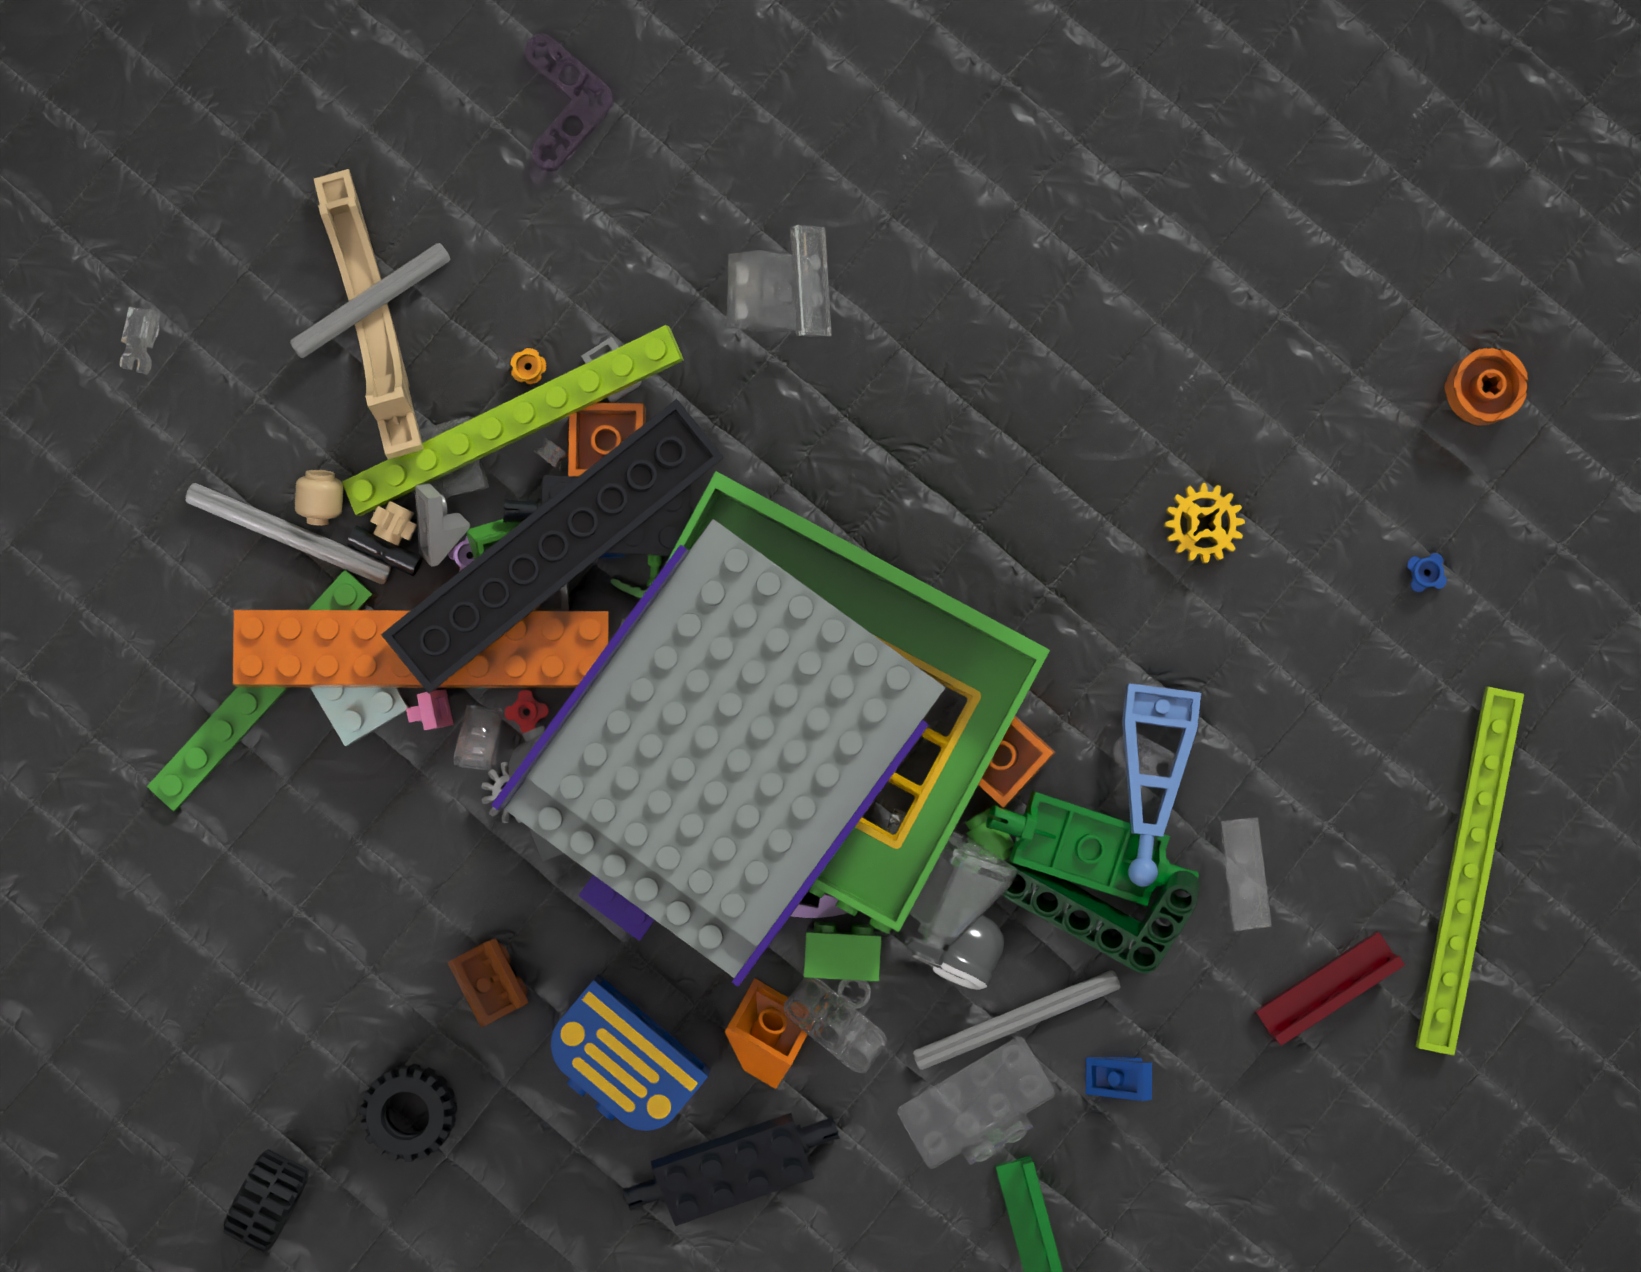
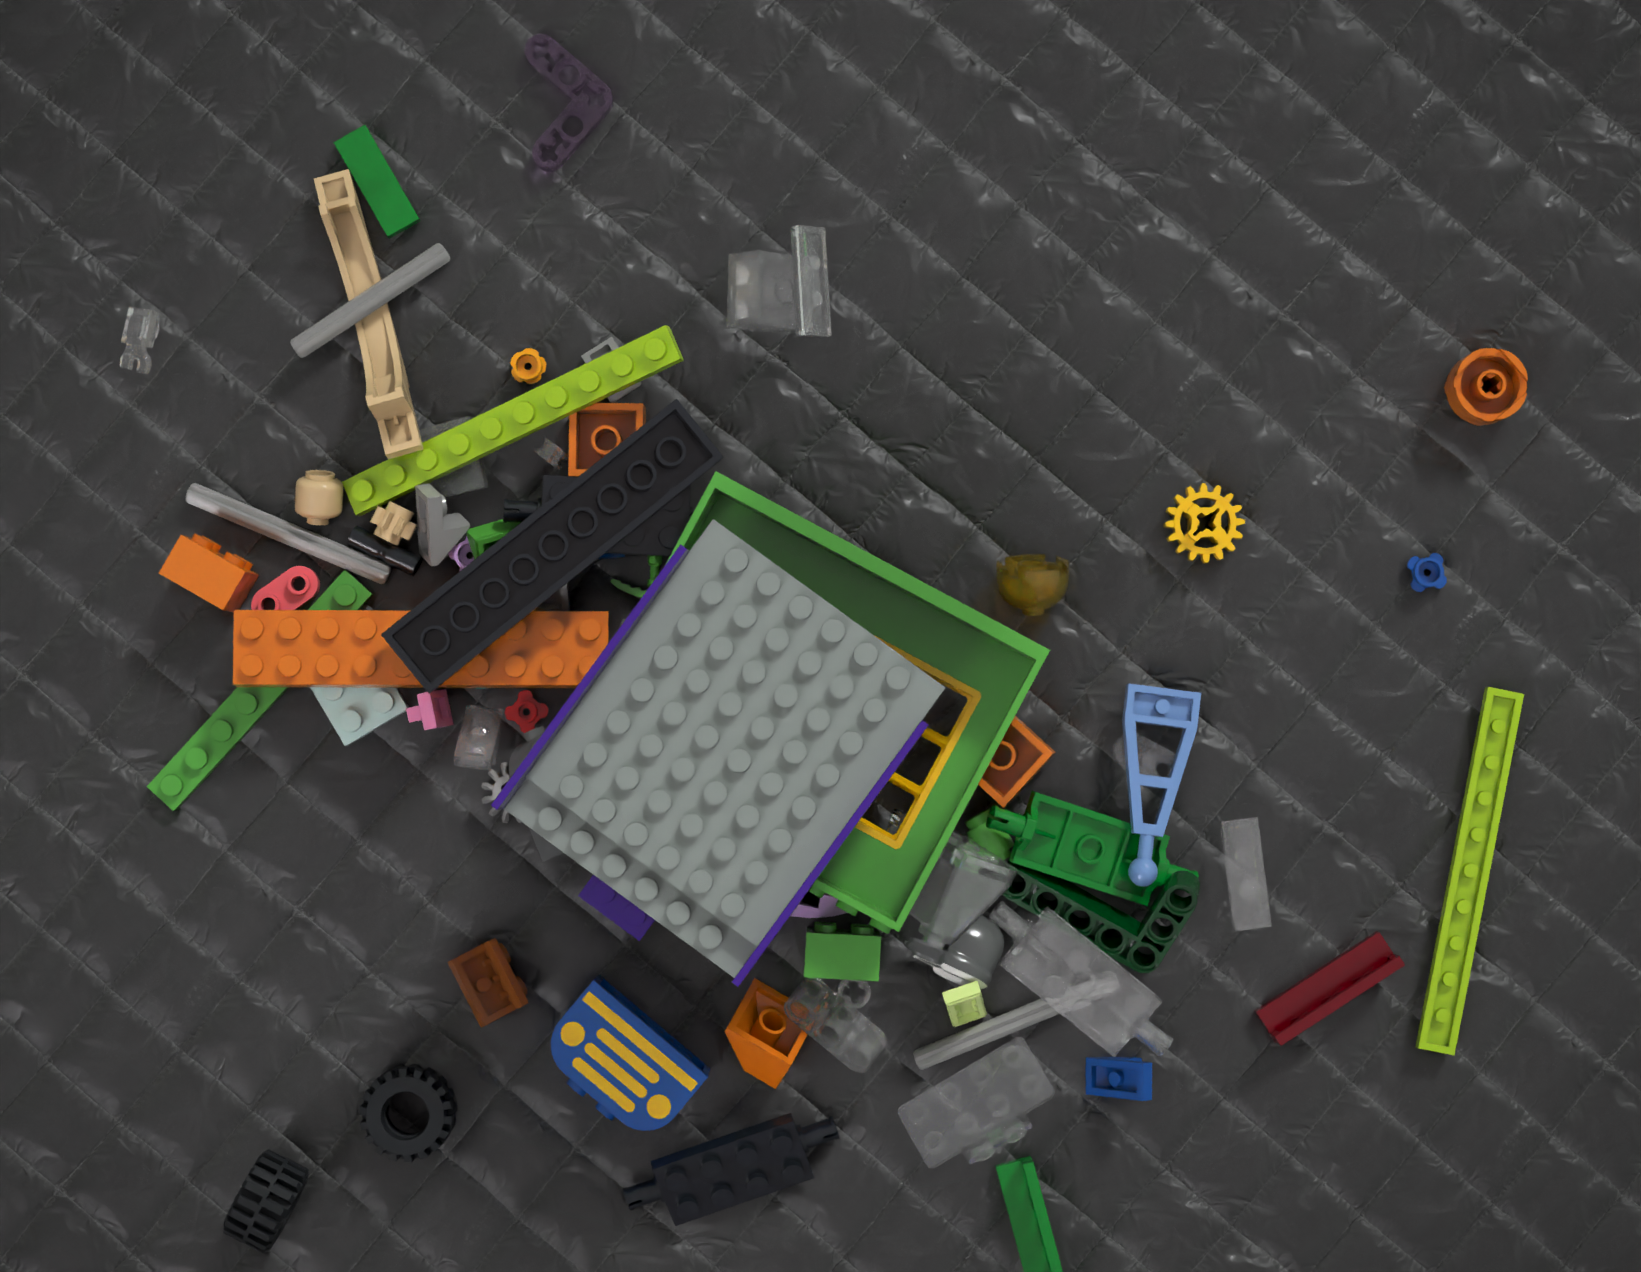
(209, 574): none -> orange brick
(283, 590): none -> coral plate
(377, 181): none -> green tile
(964, 1004): none -> yellowish green plate
(1032, 582): none -> clear yellow cylinder
(1080, 981): none -> clear plate

